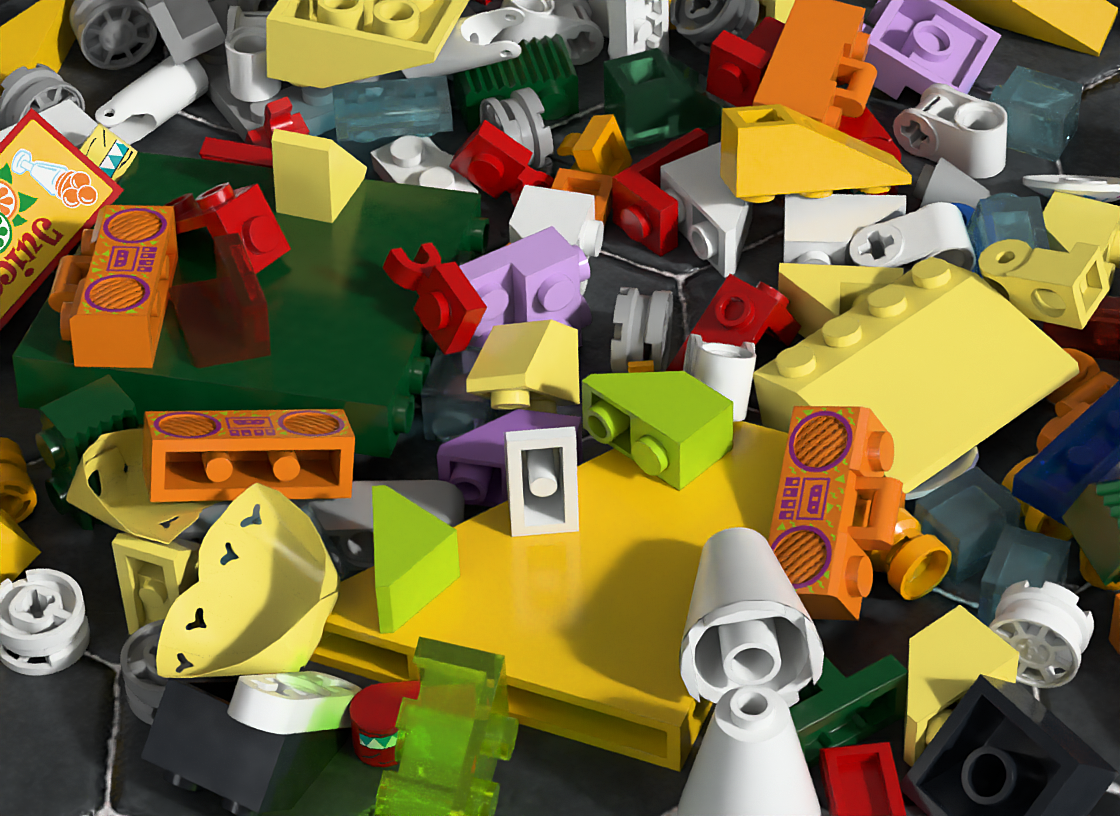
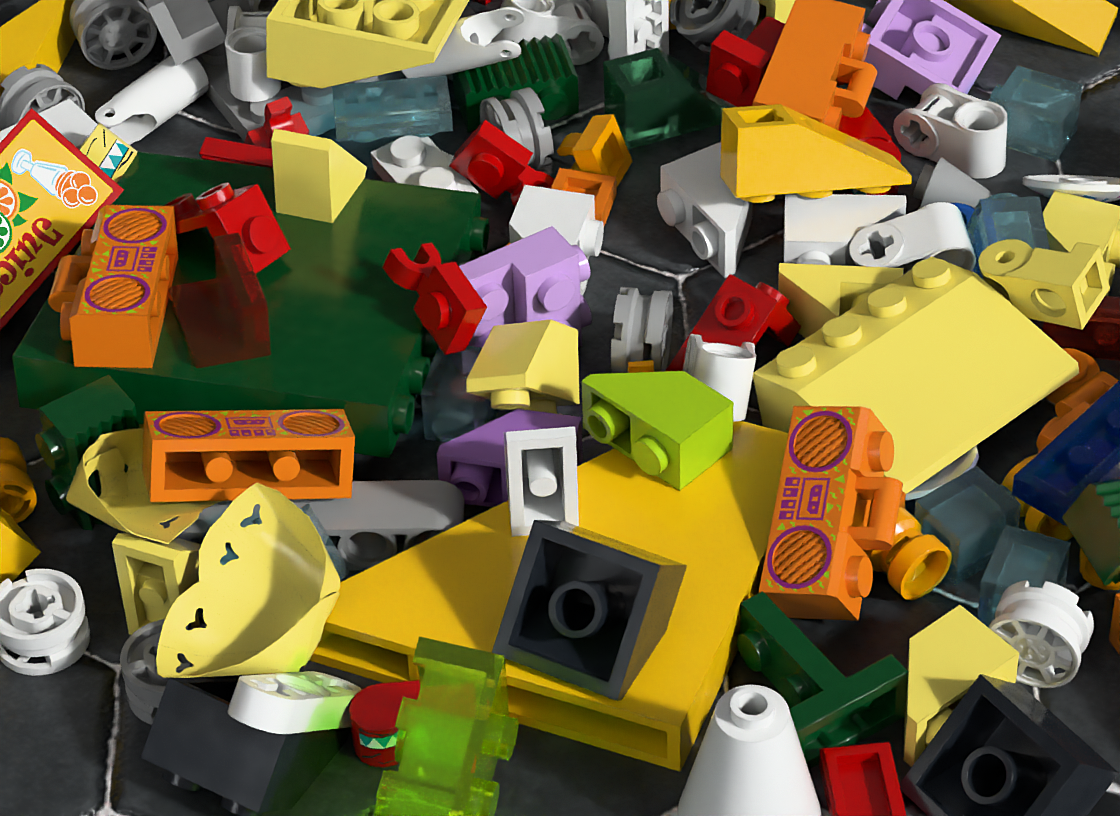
(412, 557): lime slope -> none
(587, 607): none -> black slope
(640, 203): red bracket -> none
(746, 623): white cone -> none

